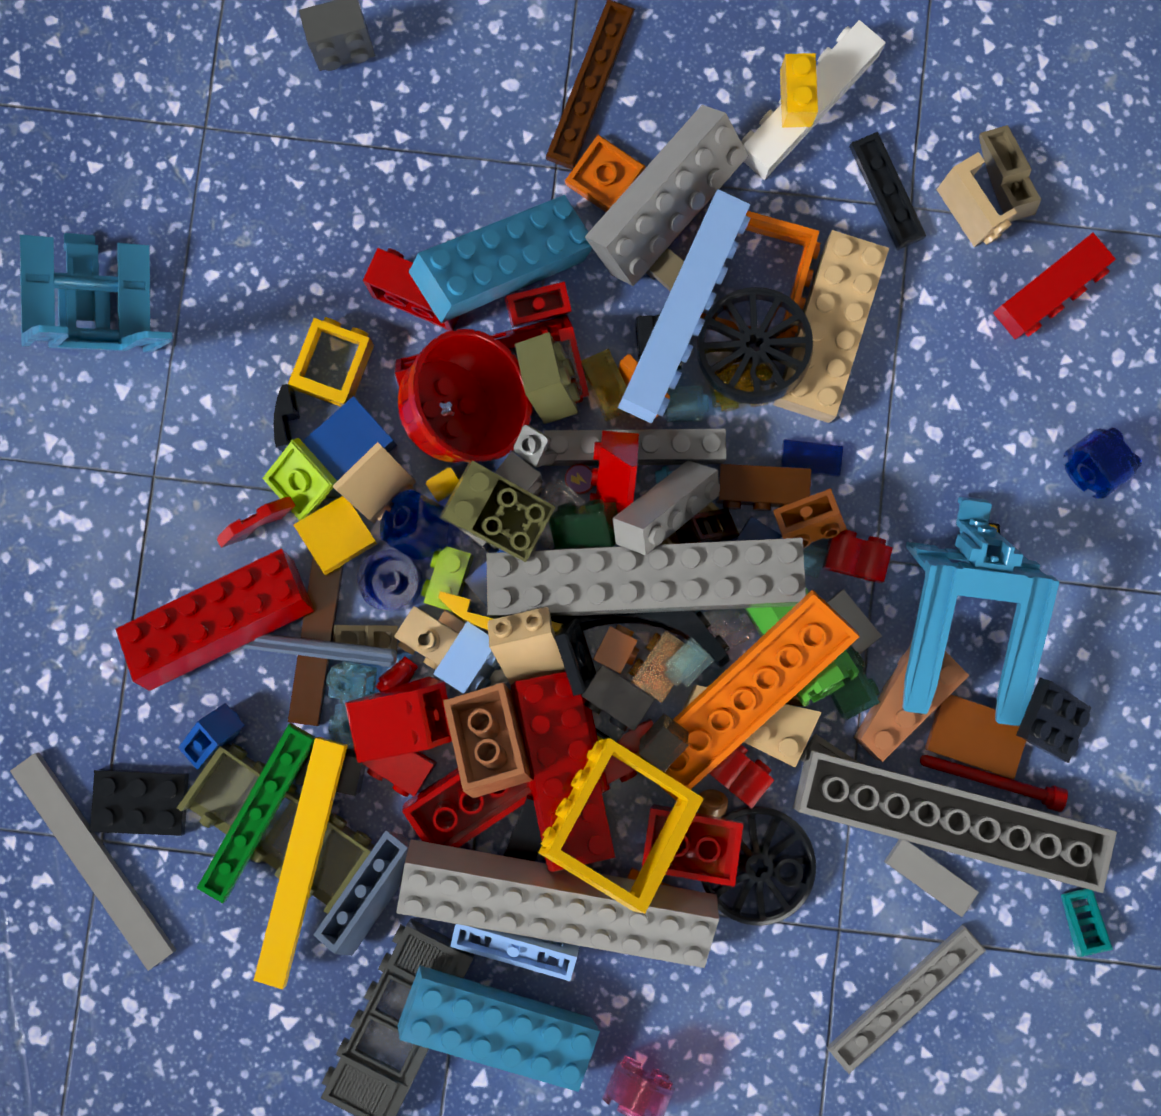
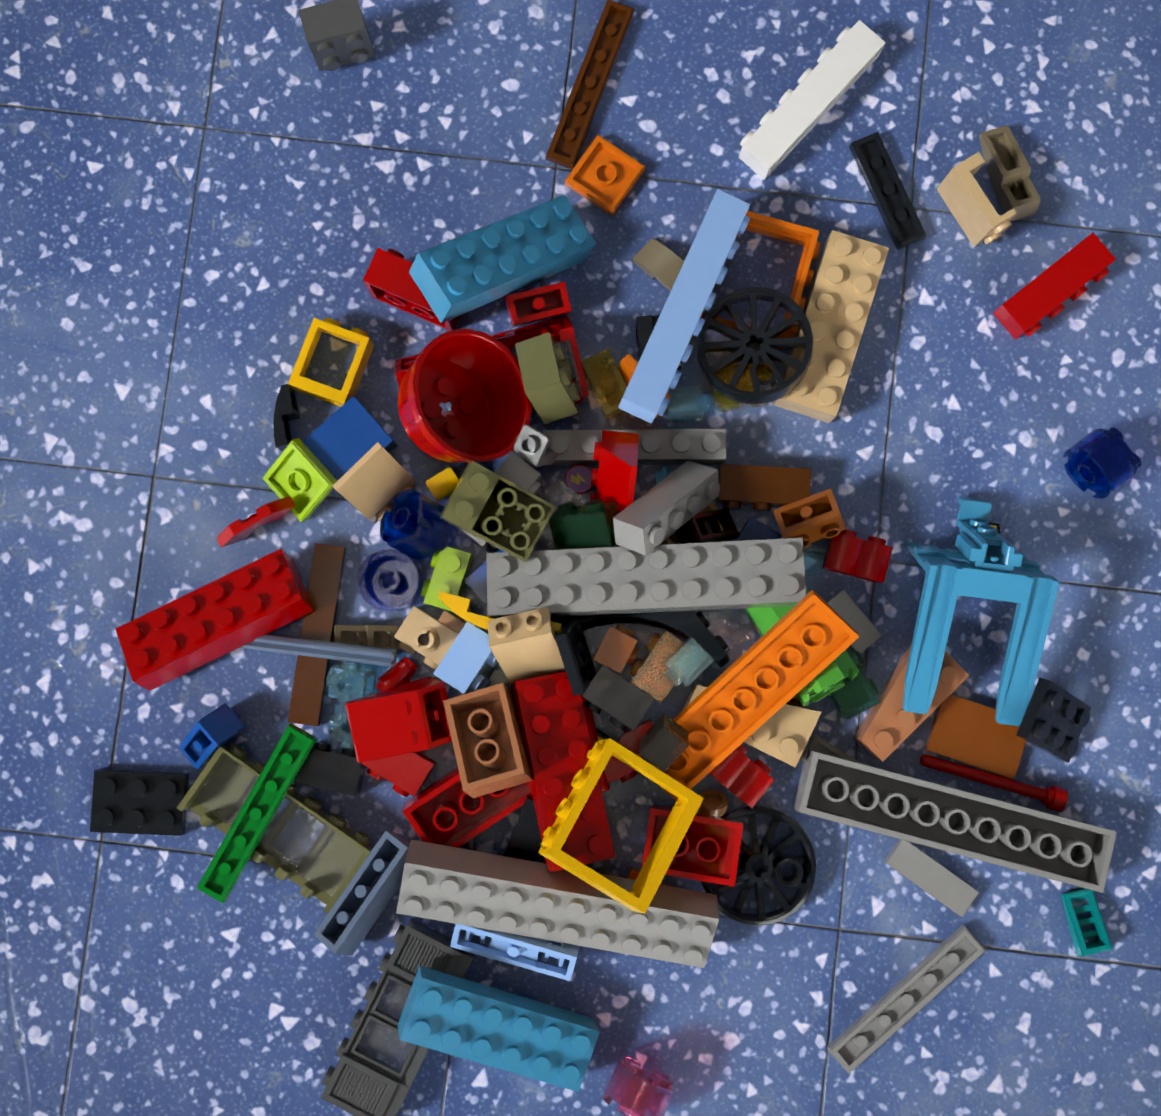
(85, 296): dark azure piece -> none
(93, 861): light grey tile -> none
(300, 862): yellow tile -> none
(335, 534): yellow tile -> none
(667, 195): light grey brick -> none
(798, 90): yellow brick -> none
(820, 458): clear blue tile -> none

